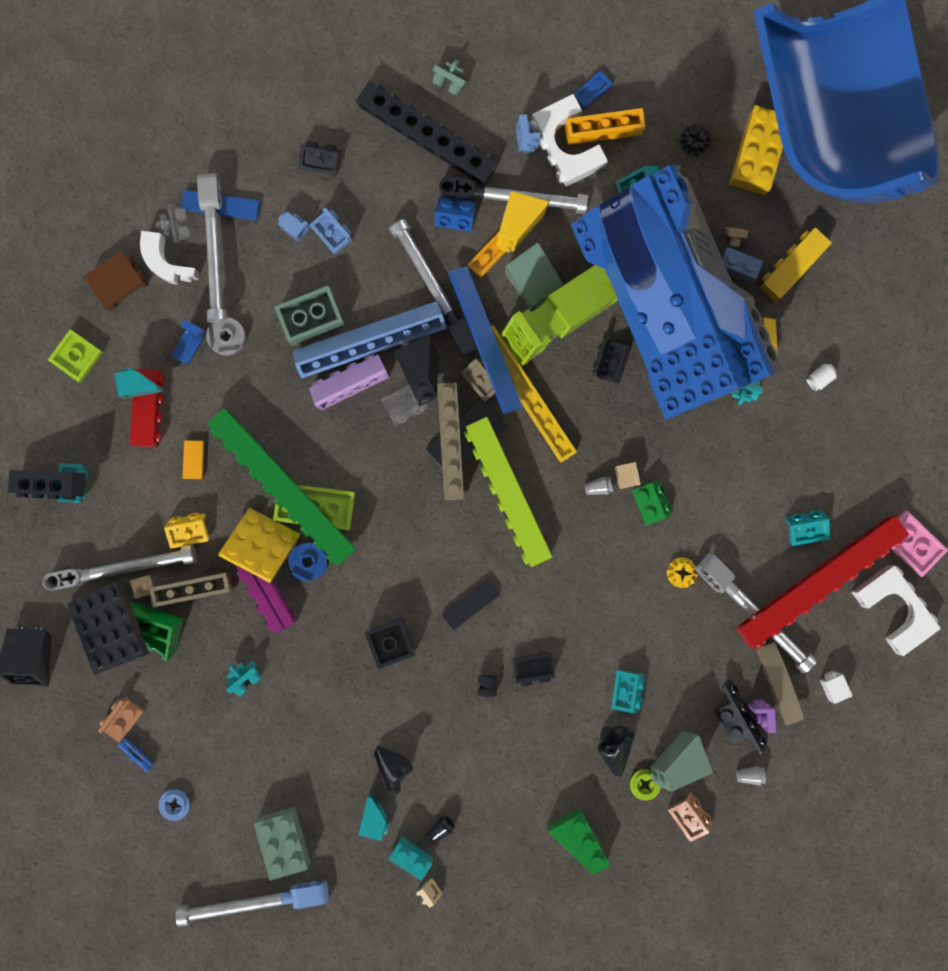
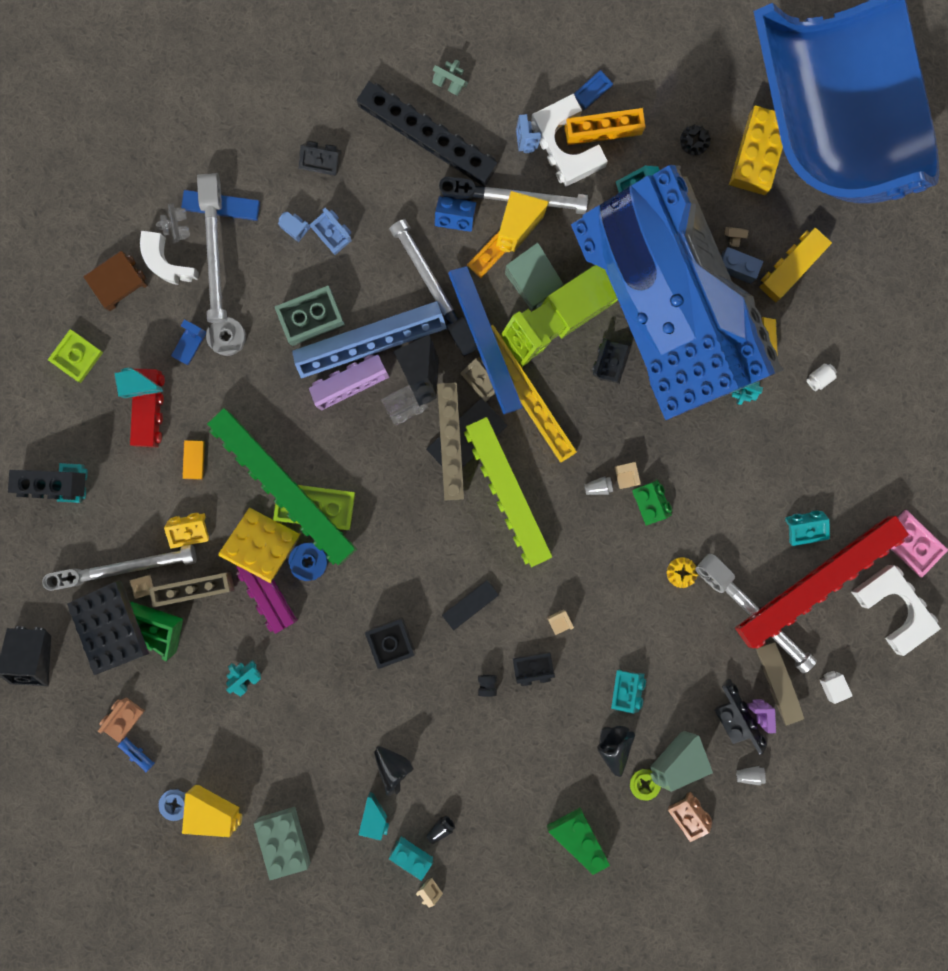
(209, 814): none -> yellow slope
(301, 896): piece -> none
(560, 622): none -> tan panel

